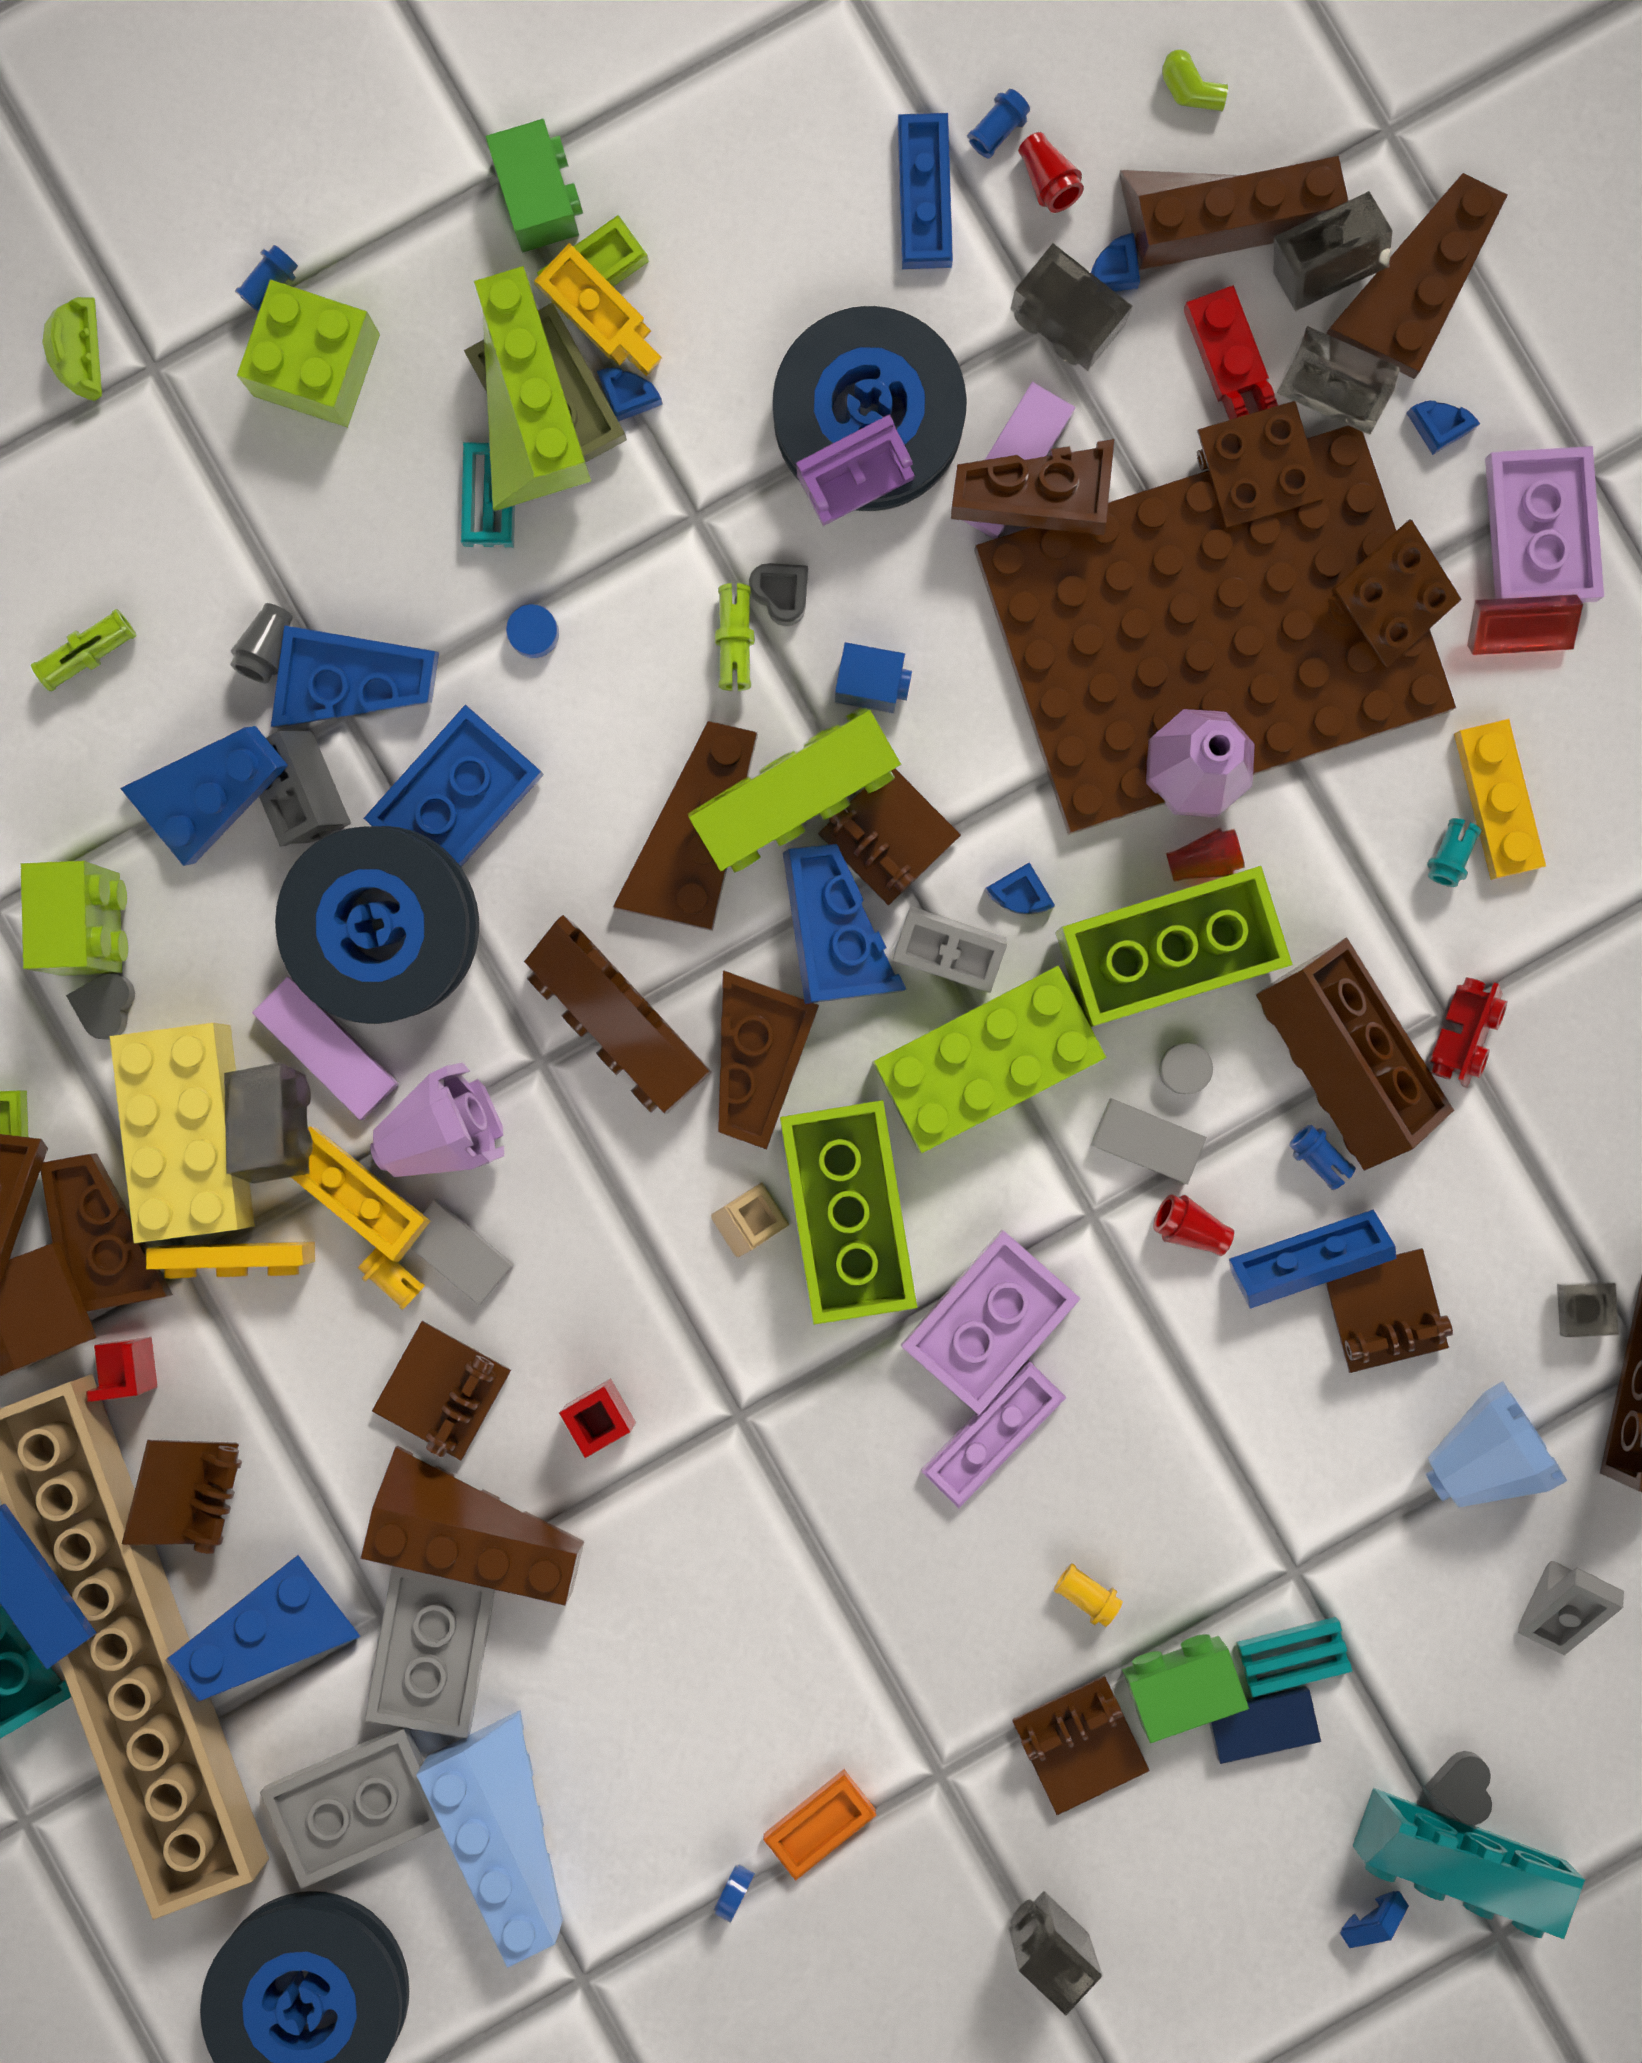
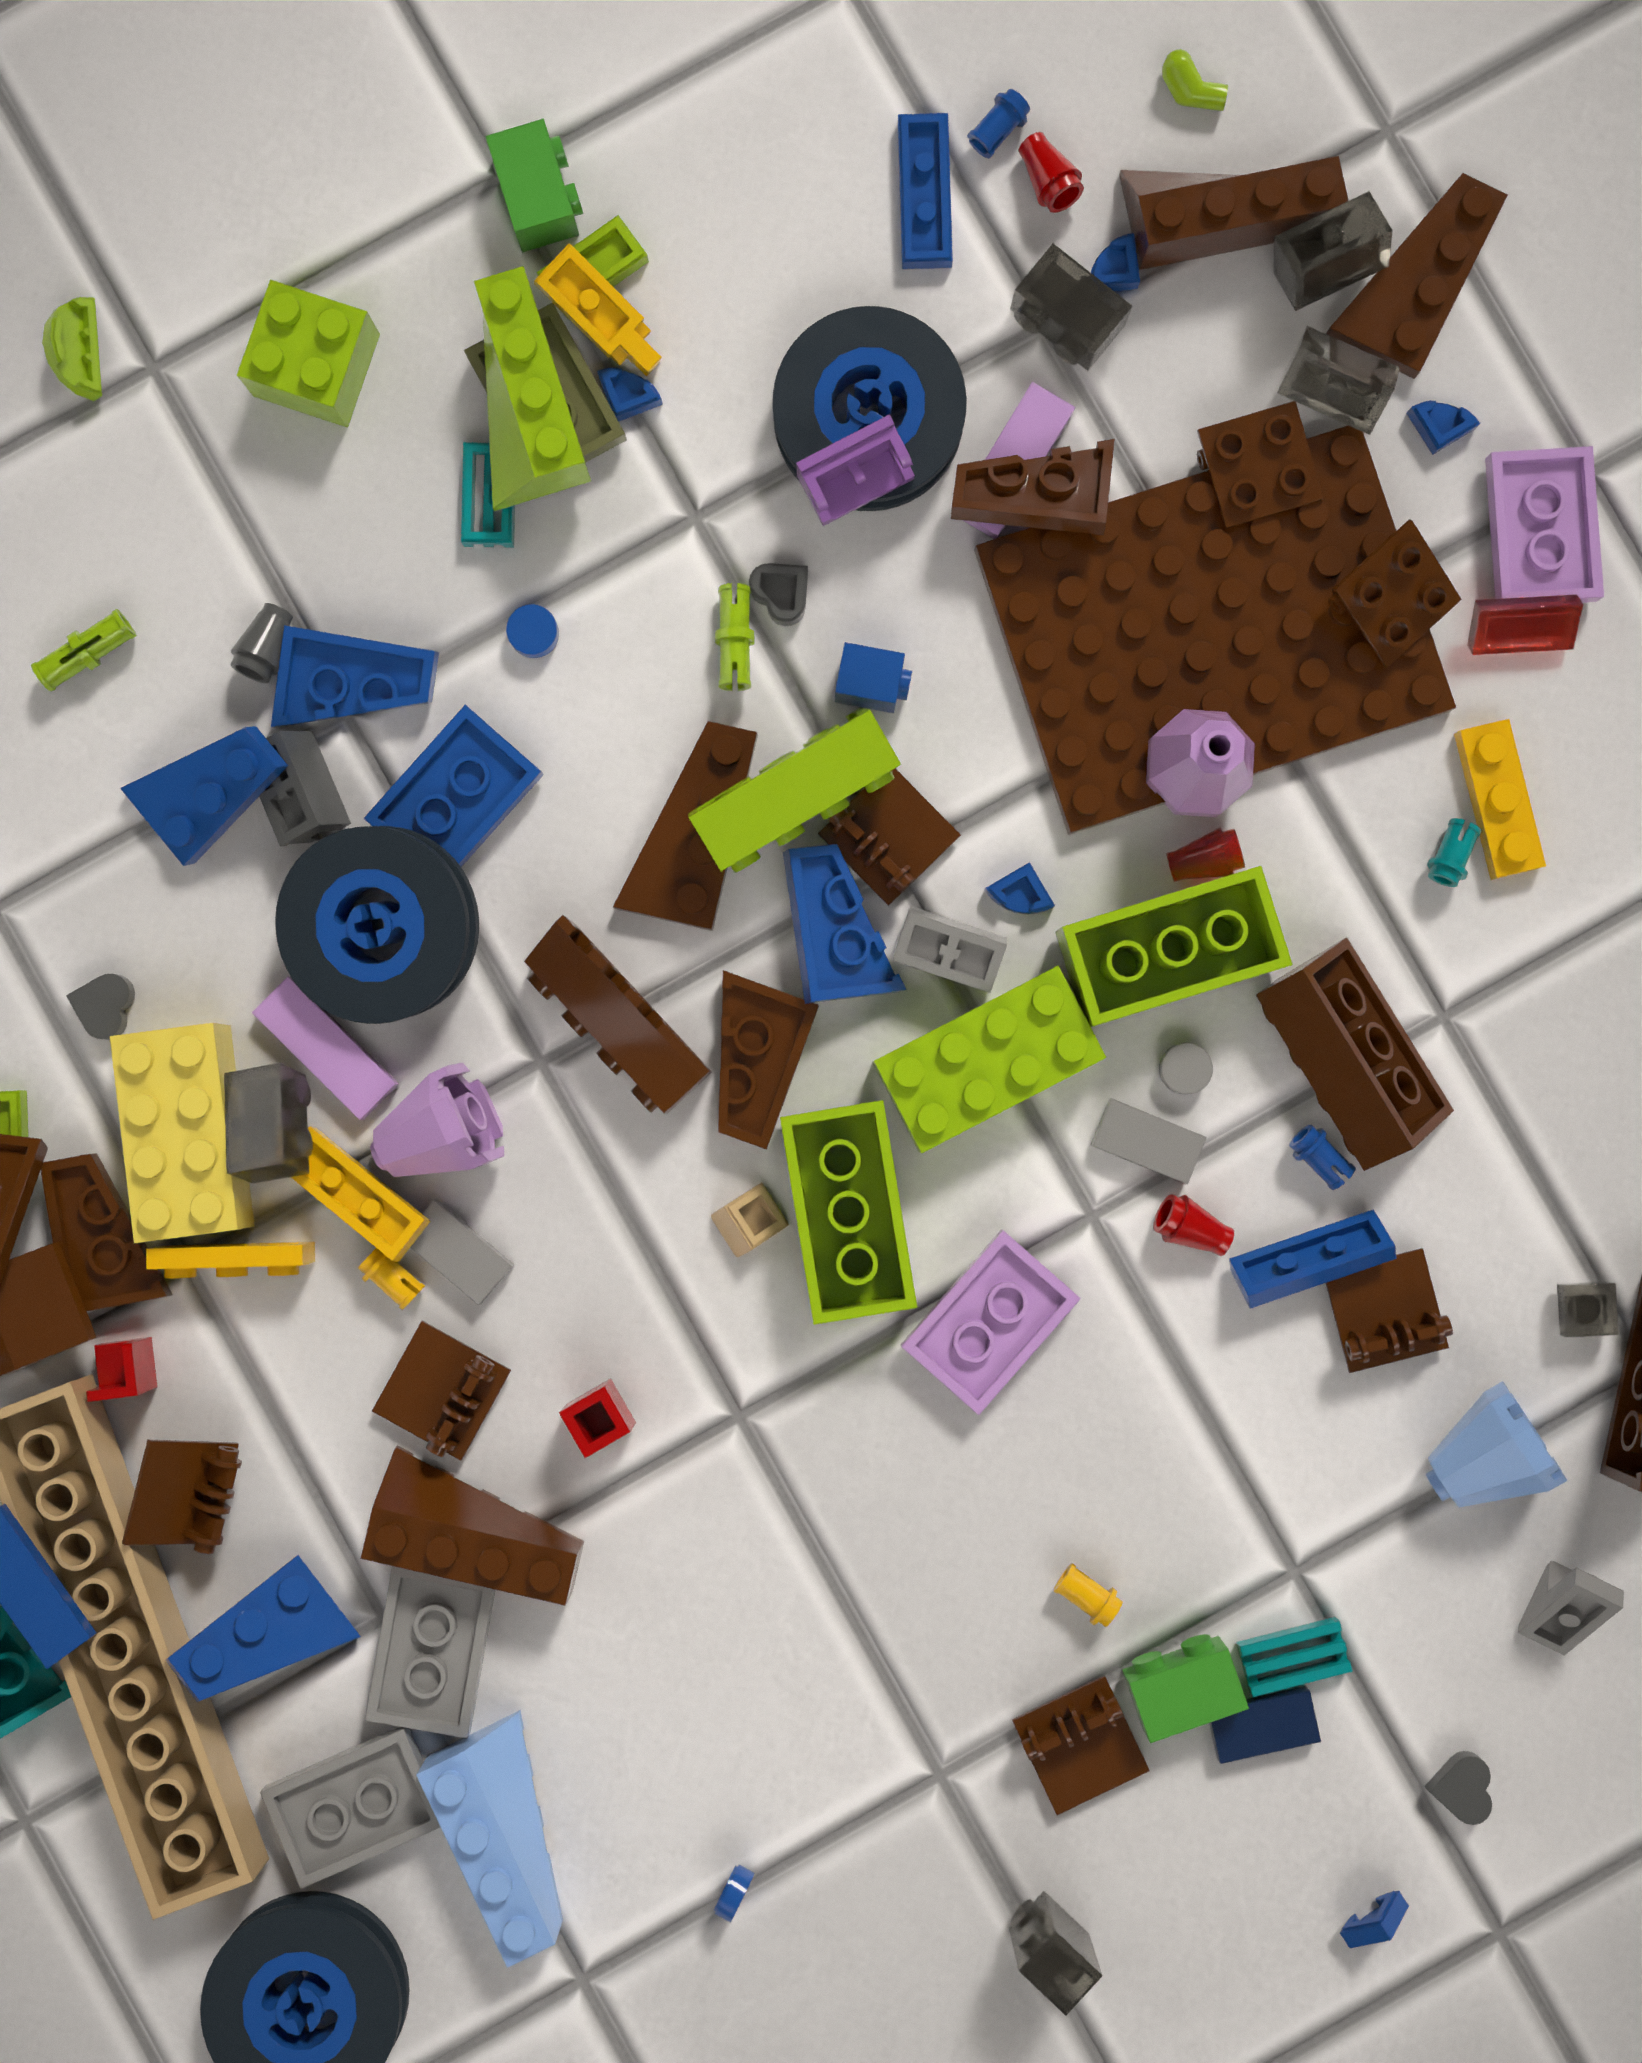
(72, 918): lime brick -> none
(274, 266): blue pin -> none
(819, 1824): orange tile -> none
(993, 1435): lavender tile -> none
(1229, 351): red hinge -> none
(1465, 1051): red hinge -> none
(1467, 1864): teal wedge -> none

